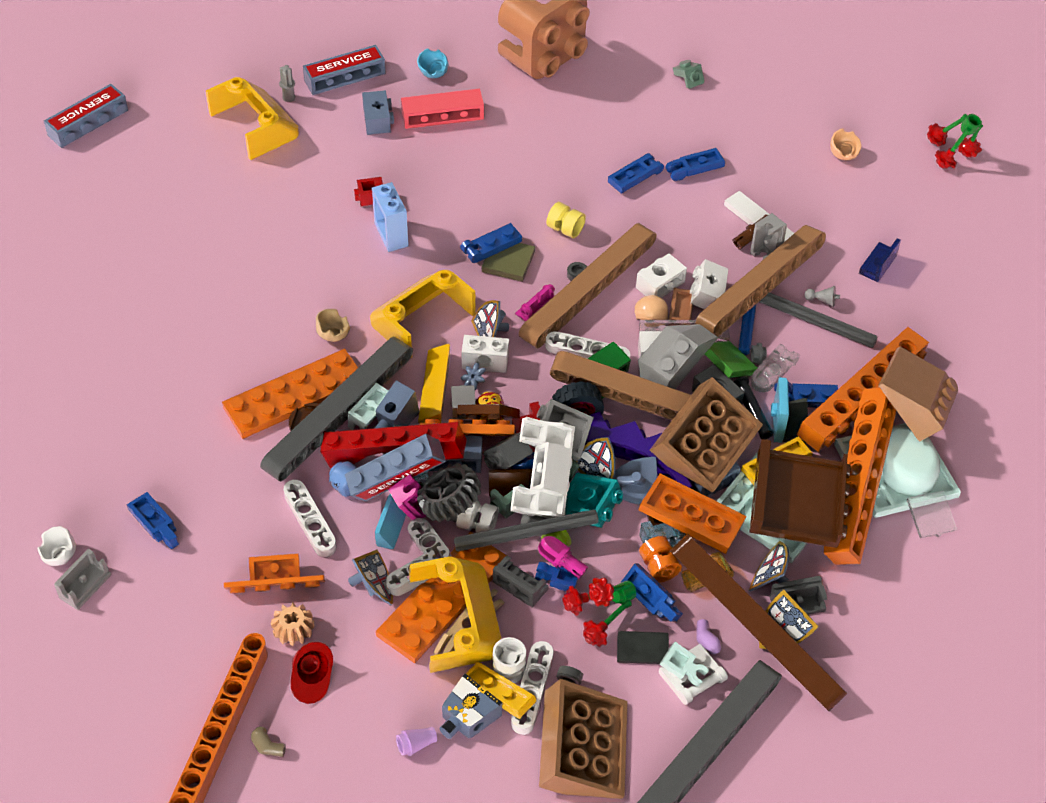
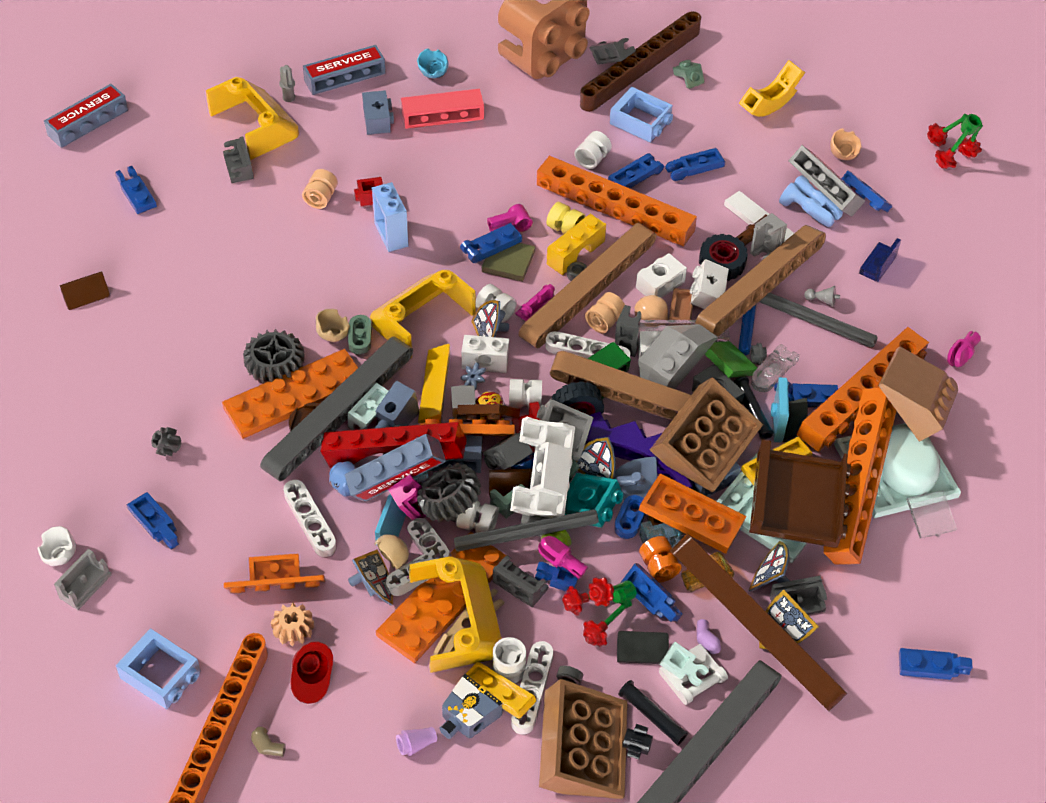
(84, 290): none -> reddish brown slope
(136, 191): none -> blue hinge
(142, 652): none -> light blue window
(166, 441): none -> dark grey gear
(238, 161): none -> dark grey hinge
(273, 355): none -> dark grey gear
(320, 188): none -> light nougat wheel
(359, 334): none -> sand green plate
(393, 549): none -> tan hair
(491, 292): none -> white wheel
(516, 215): none -> dark pink piece
(524, 393): none -> white wheel
(586, 234): none -> yellow arch
(593, 150): none -> white wheel
(605, 312): none -> light nougat wheel
(611, 52): none -> dark grey hinge
(616, 200): none -> orange brick
(628, 330): none -> dark grey hinge
(629, 518): none -> blue plate
(637, 741): none -> black gear
(640, 62): none -> reddish brown beam
(647, 103): none -> light blue window
(653, 712): none -> black pin
(725, 251): none -> black wheel
(776, 95): none -> yellow arch
(816, 203): none -> light blue piece
(826, 181): none -> light grey brick
(865, 190): none -> blue hinge
(932, 664): none -> blue hinge
(963, 349): none -> dark pink arm

